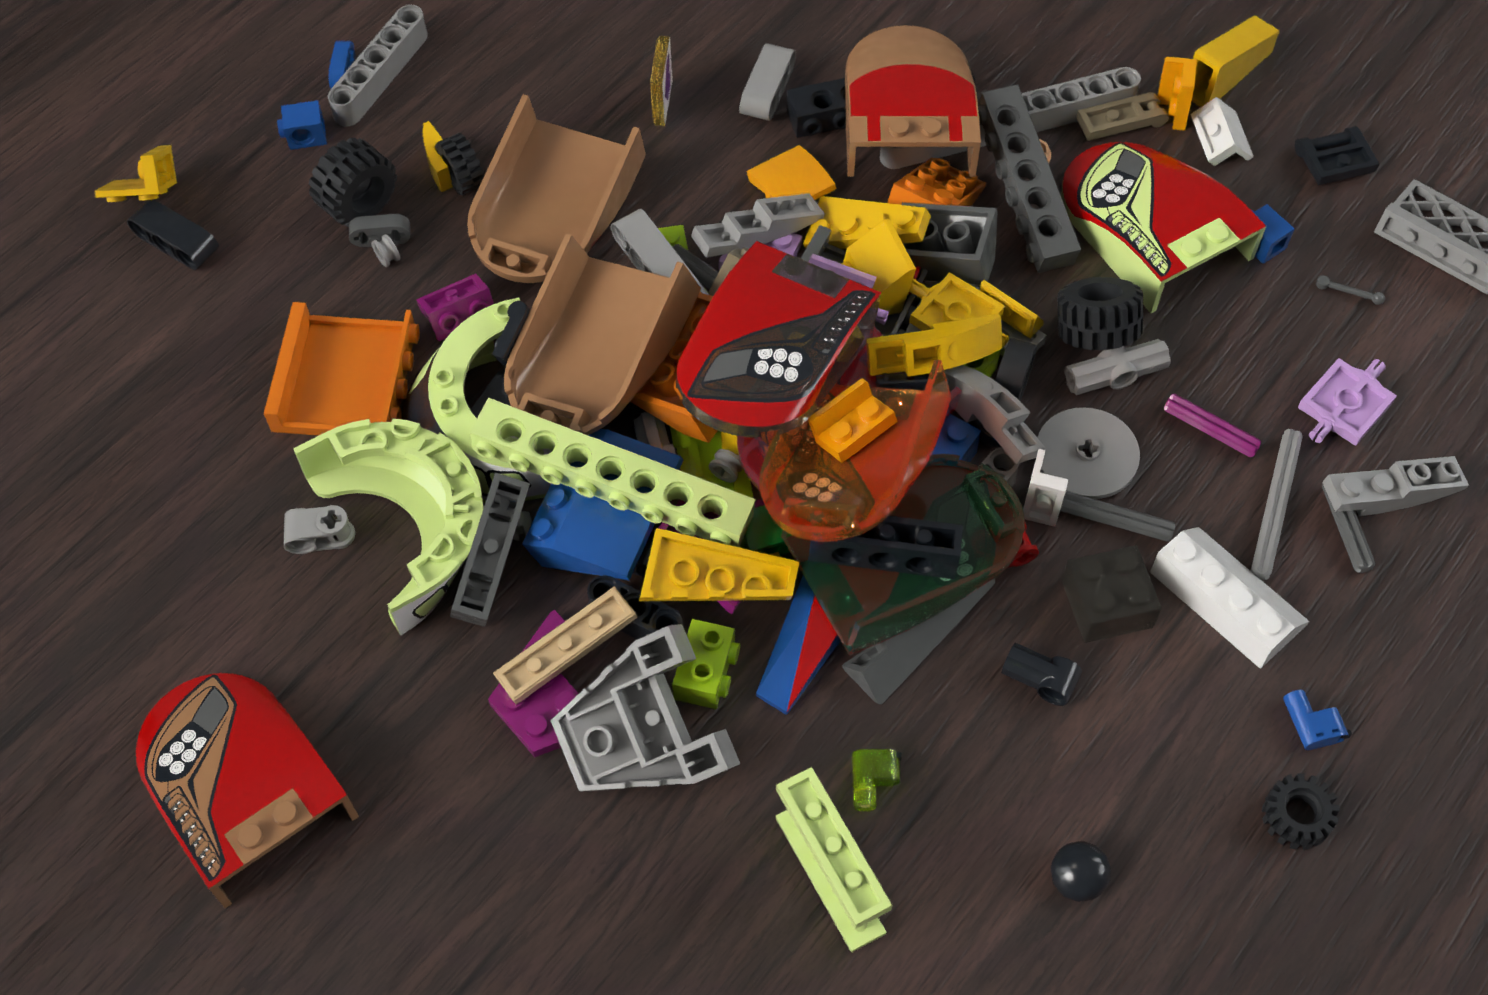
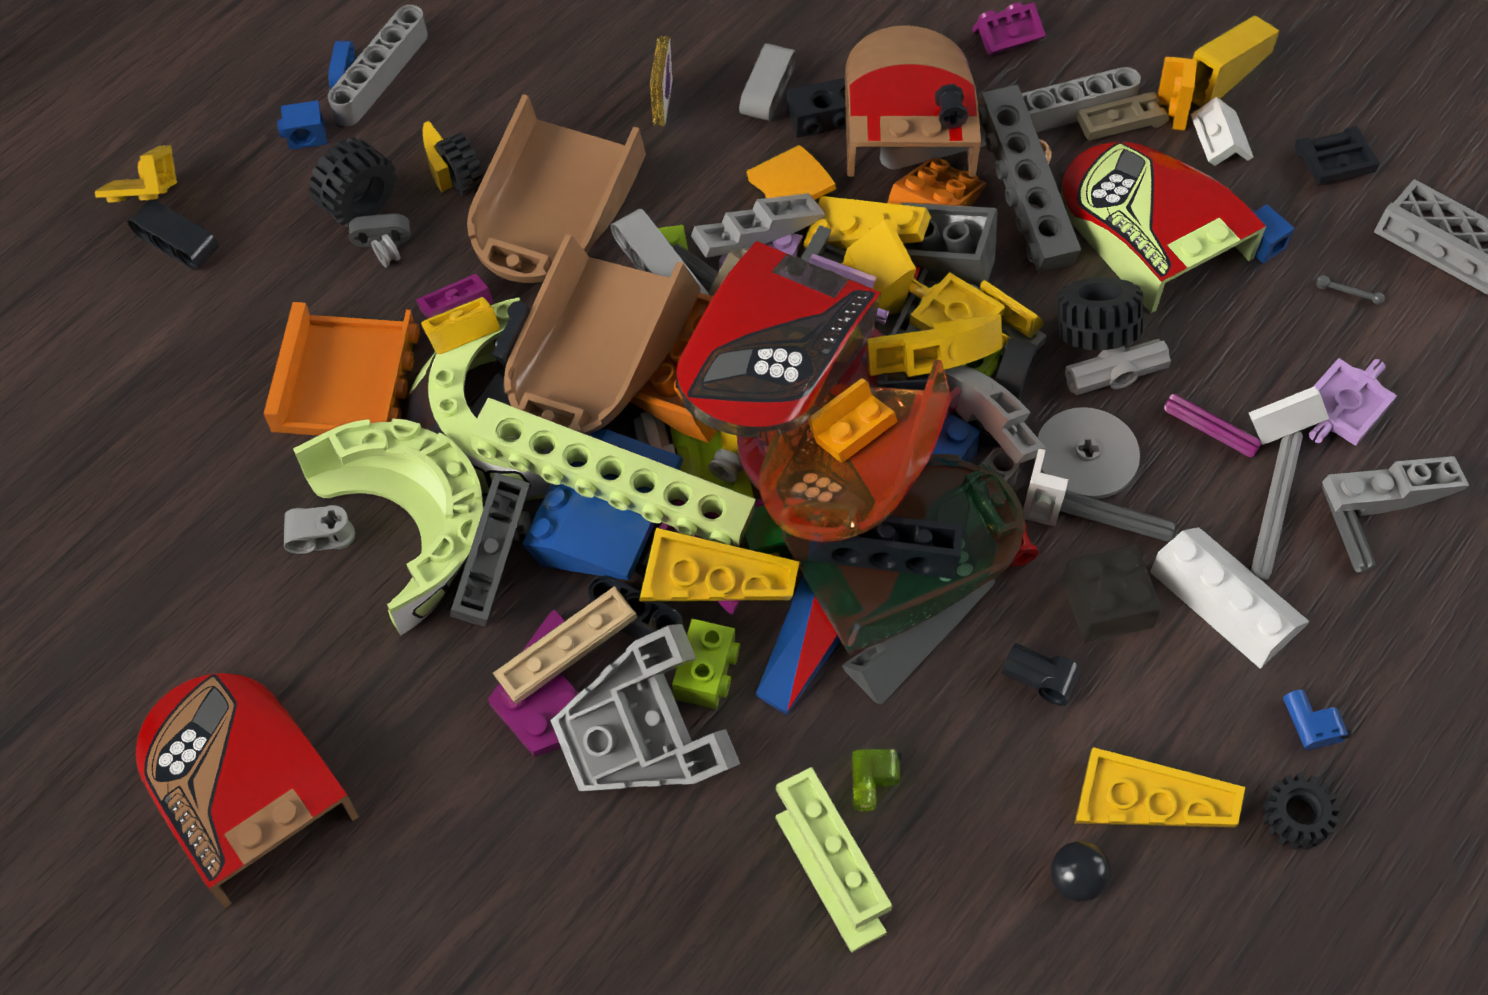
(461, 325): none -> yellow slope
(952, 111): none -> black bush
(1009, 28): none -> magenta bracket
(1146, 793): none -> yellow wing
(1289, 415): none -> white panel

